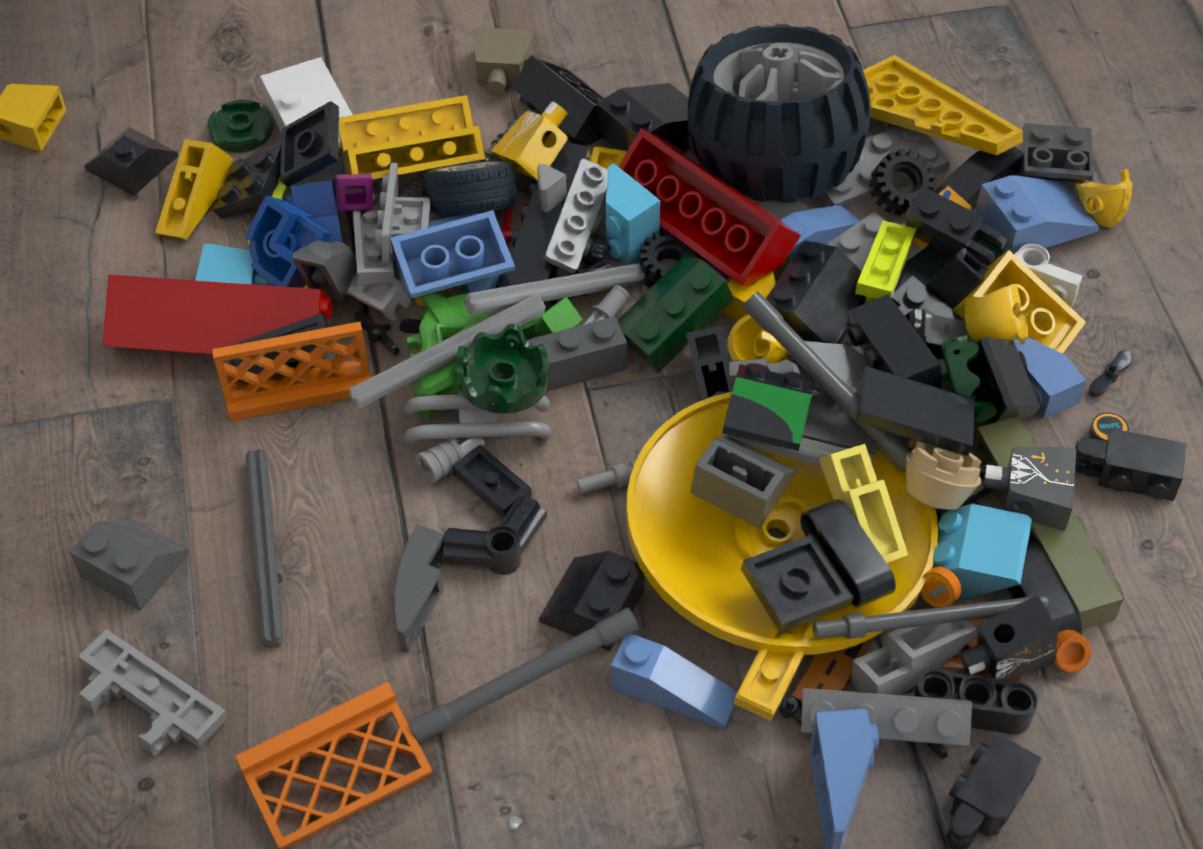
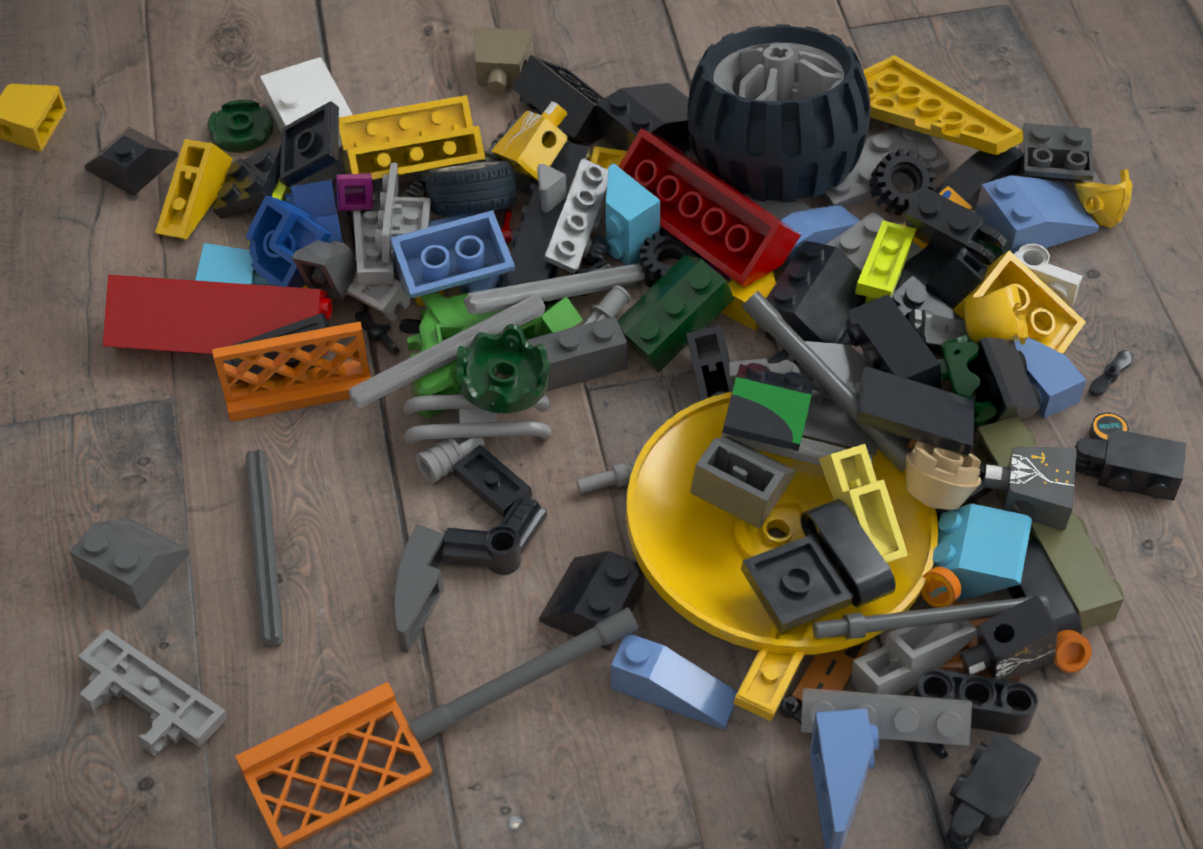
(751, 342): yellow helmet -> none

